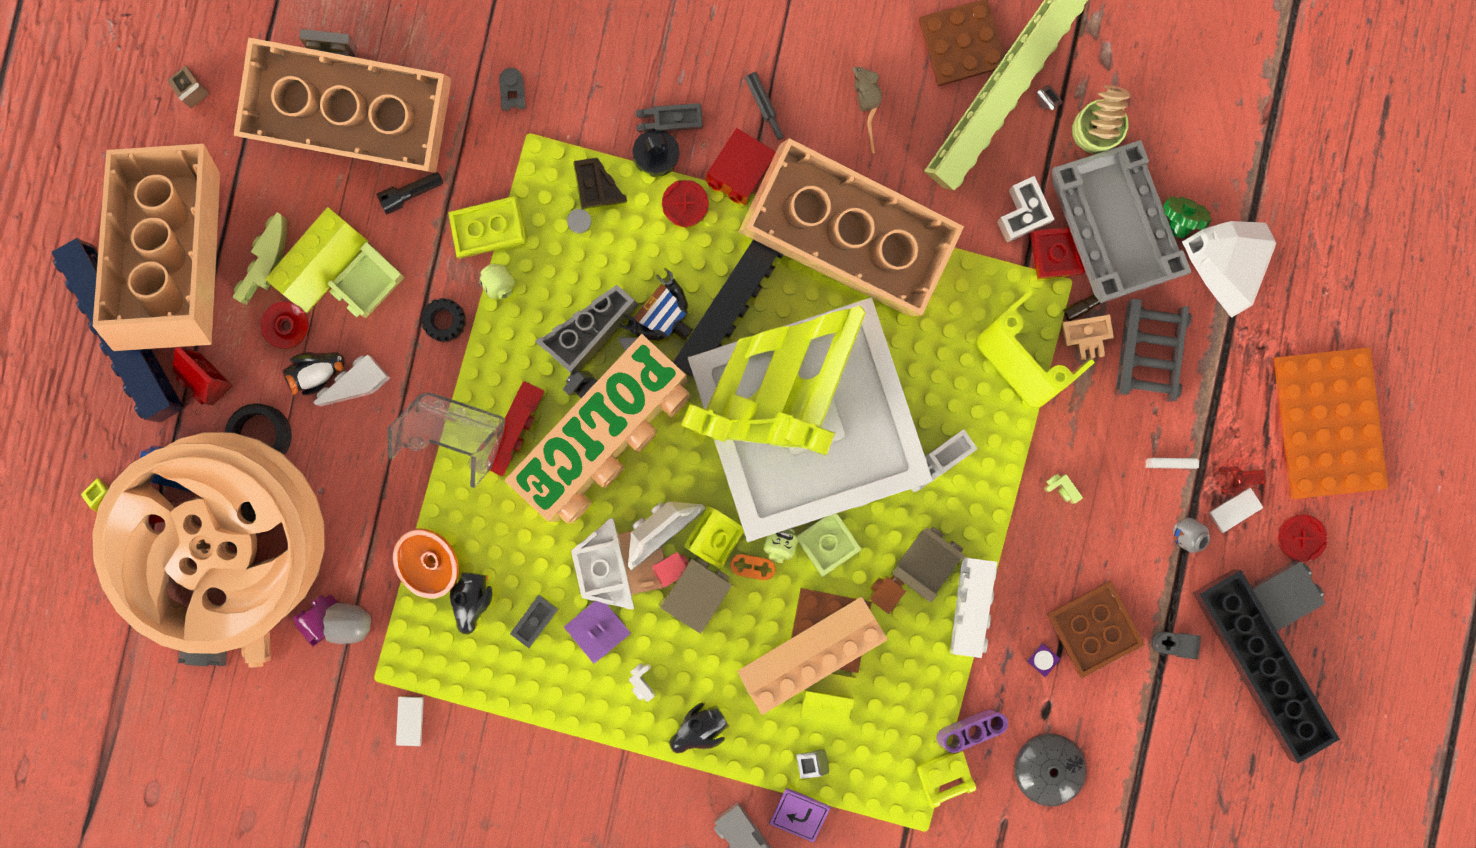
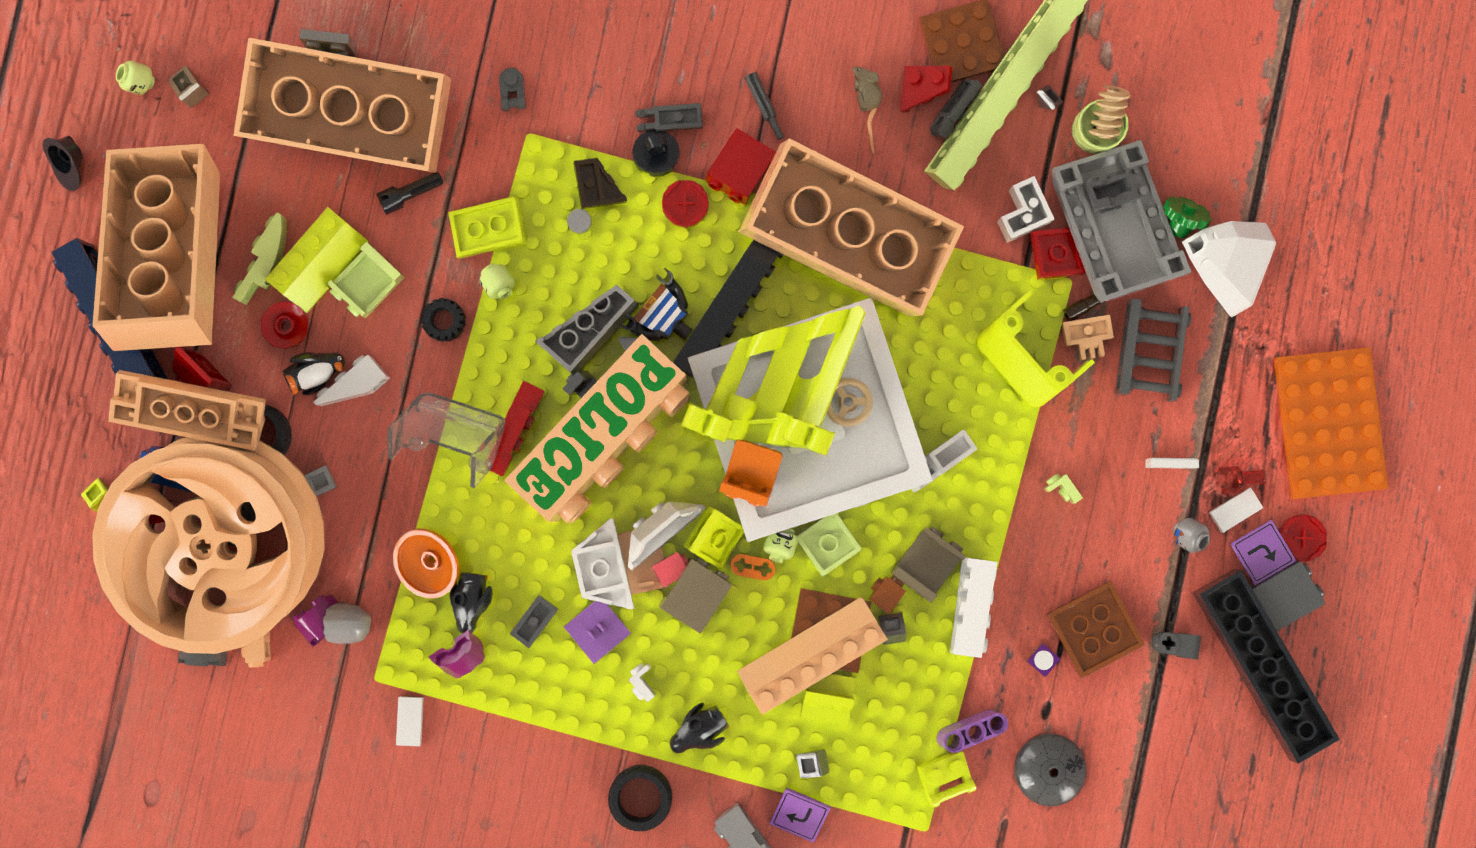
(65, 160): none -> black piece
(135, 77): none -> yellowish green head
(187, 410): none -> light nougat slope
(321, 480): none -> light grey plate
(462, 657): none -> magenta cylinder
(636, 823): none -> black tyre
(751, 473): none -> orange bracket
(866, 400): none -> tan piece
(893, 628): none -> flat silver slope
(924, 84): none -> red wing
(955, 107): none -> dark grey hinge
(1111, 193): none -> dark grey cylinder
(1263, 552): none -> medium lavender piece

